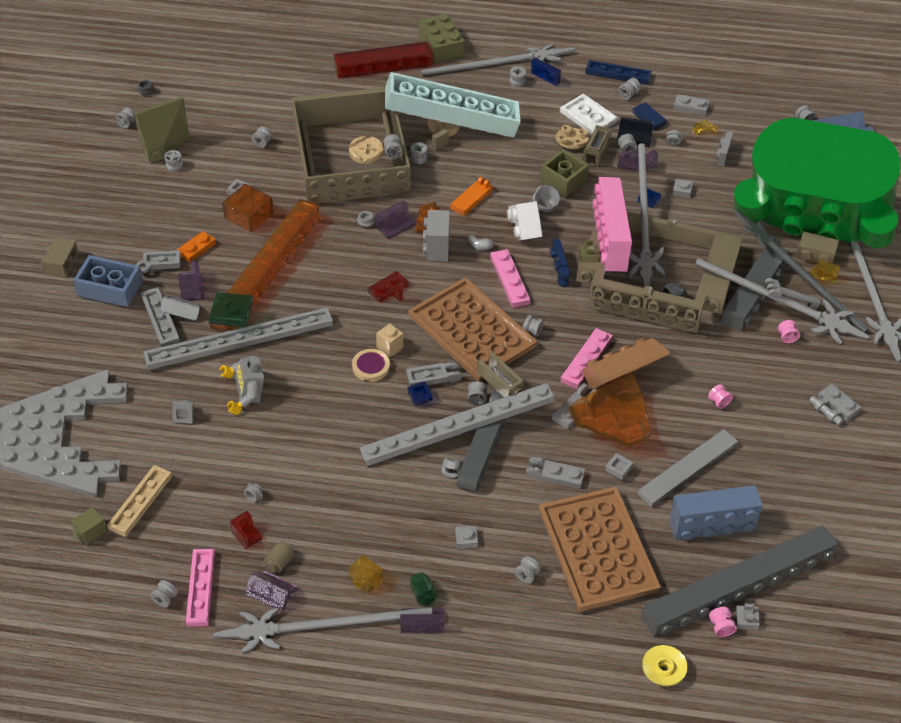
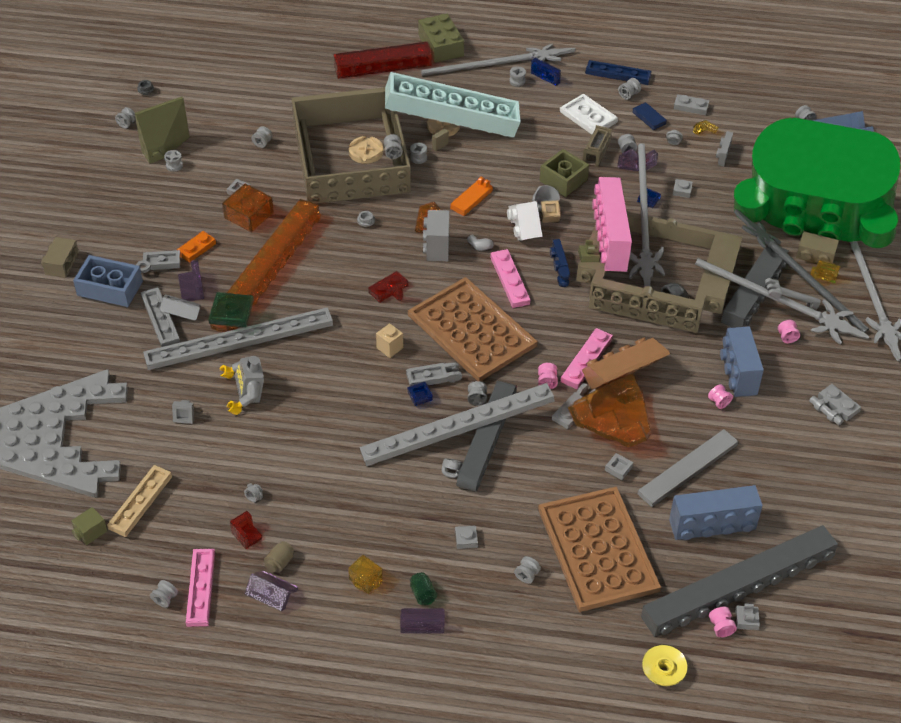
(261, 630): light grey piece -> none
(370, 365): tile -> none
(394, 220): clear purple panel -> none
(500, 376): dark tan window -> none
(533, 325): light grey wheel -> none
(548, 374): none -> bright pink wheel
(550, 211): none -> tan slope
(555, 472): light grey hinge -> none
(572, 137): tan dish -> none
(640, 130): black panel -> none
(741, 361): none -> sand blue brick

